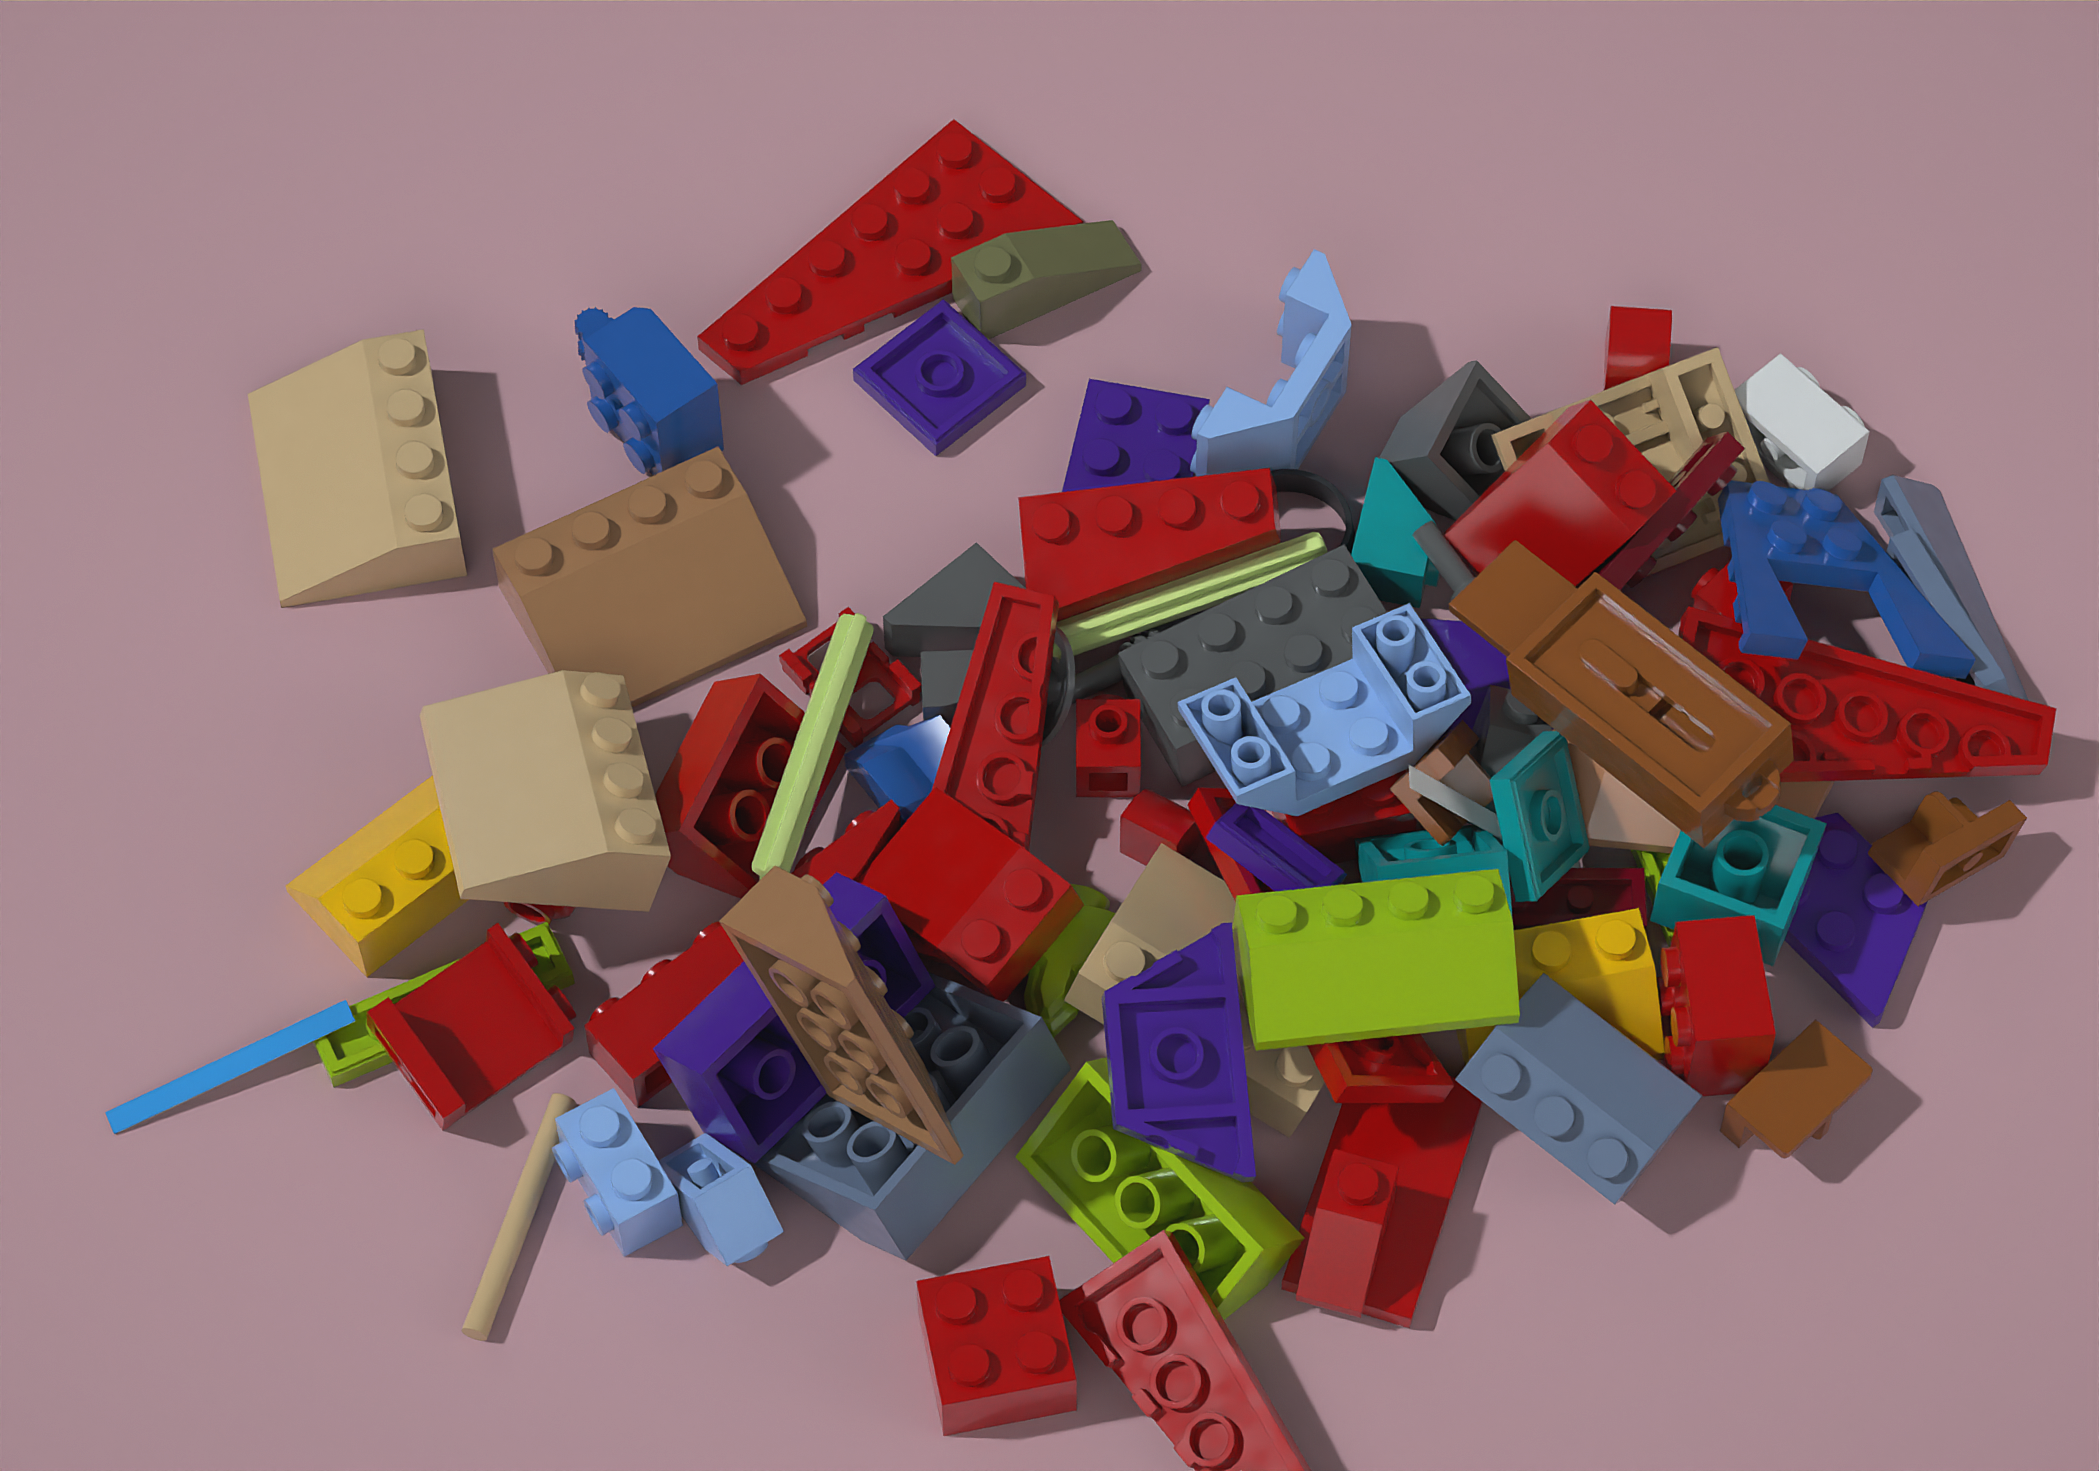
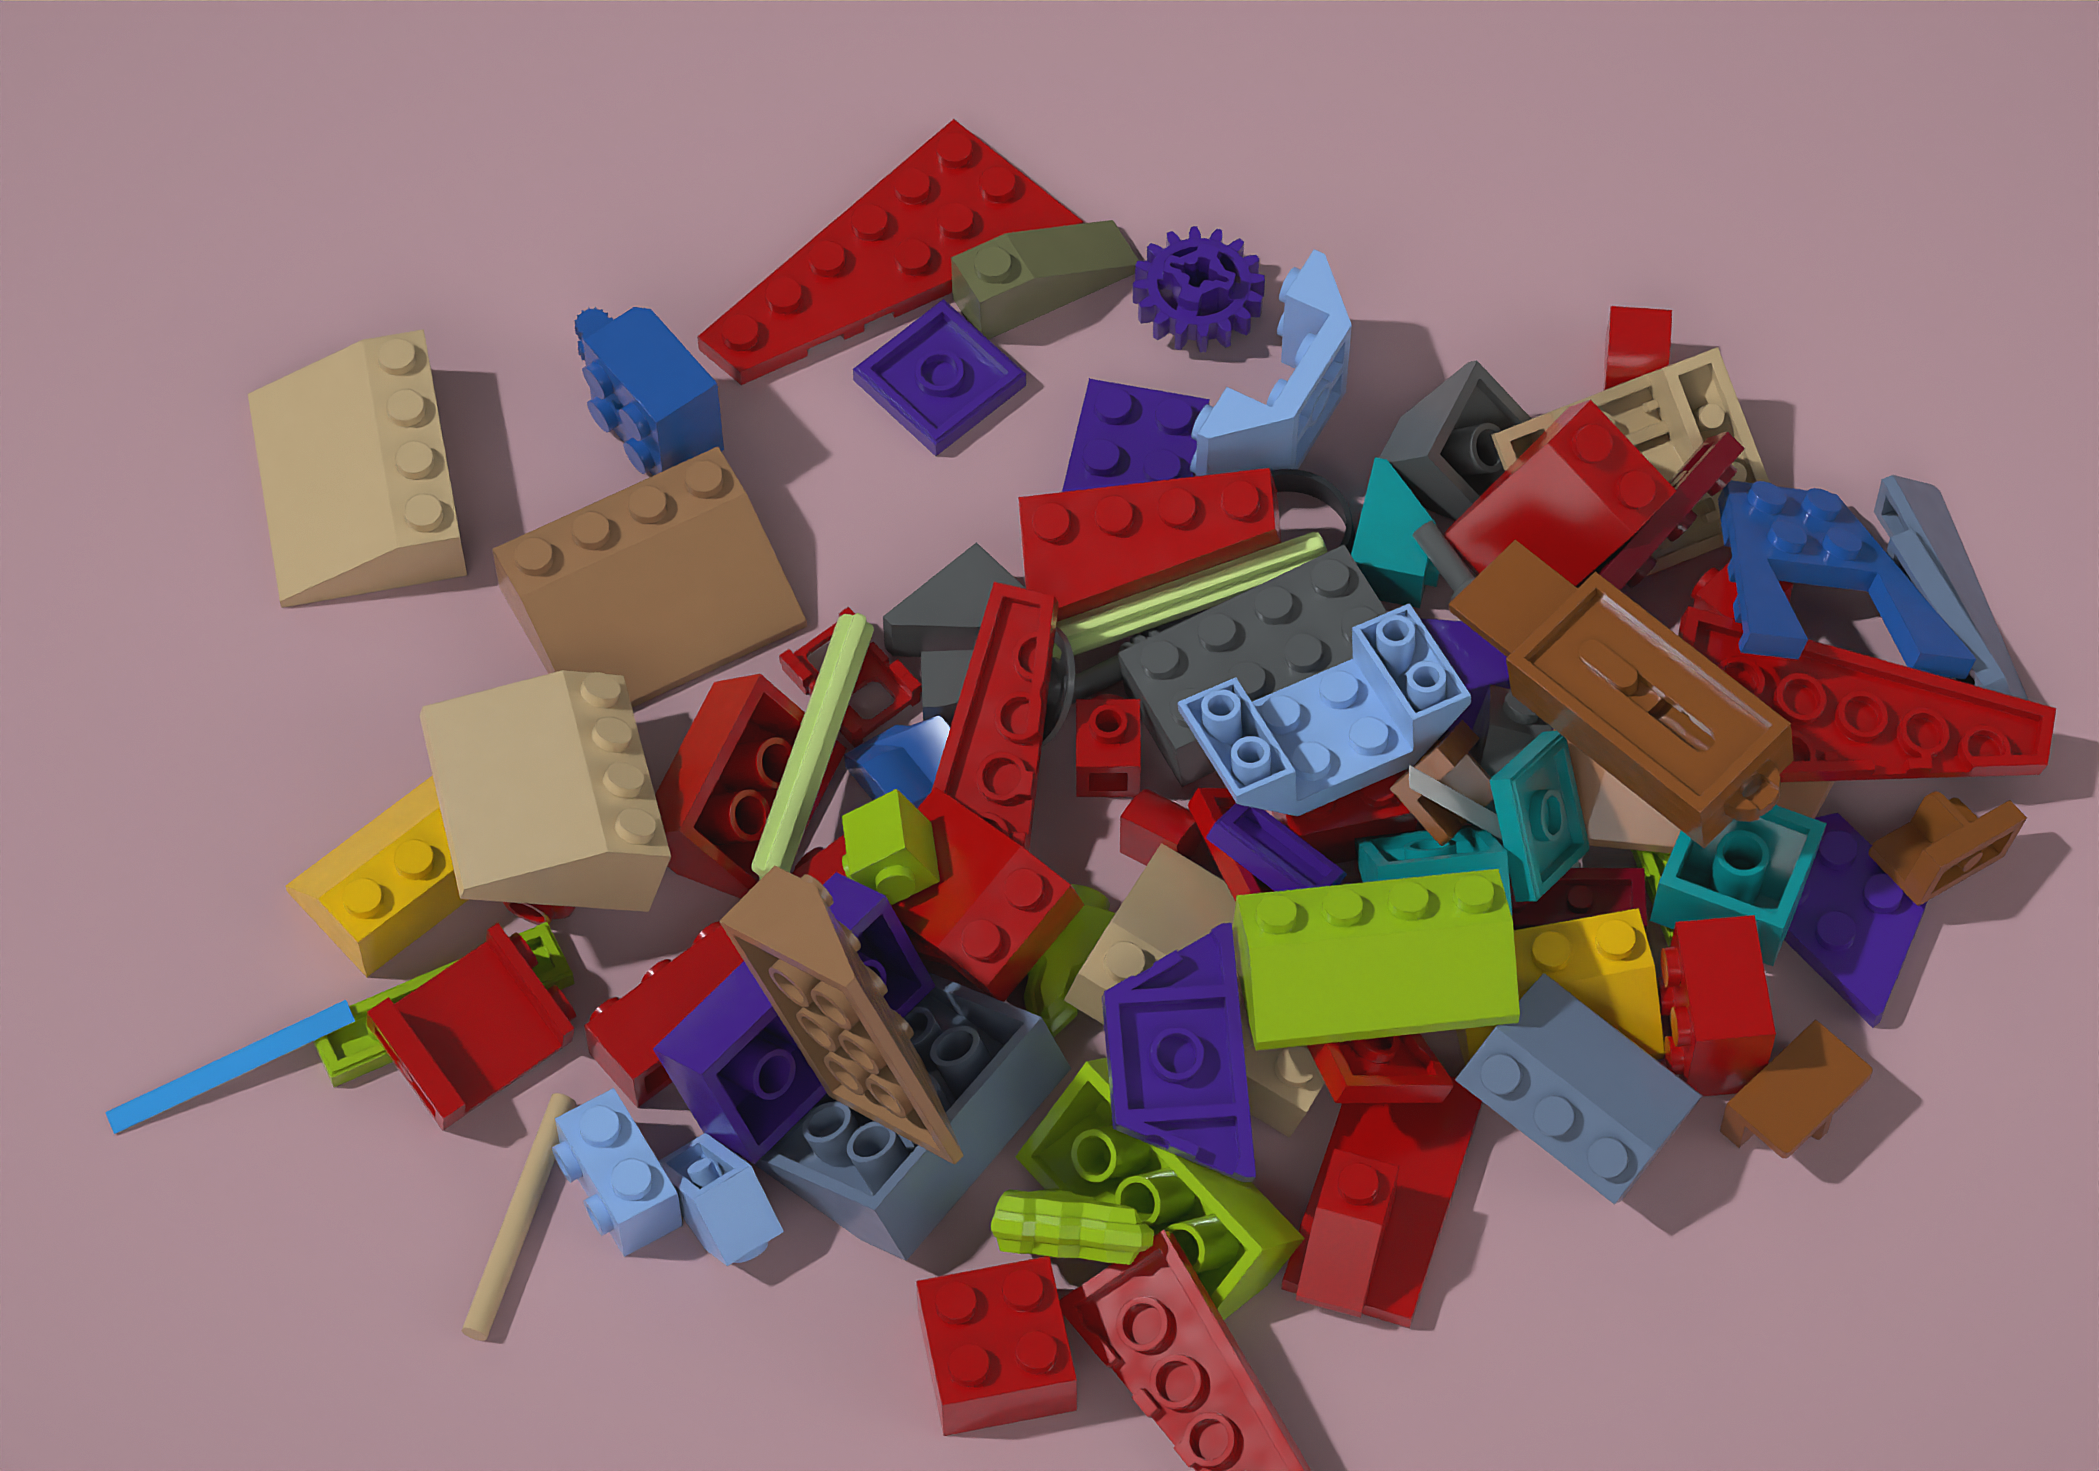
(890, 847): none -> lime brick
(1068, 1226): none -> lime rock
(1198, 289): none -> dark purple gear
(1800, 428): white brick -> none

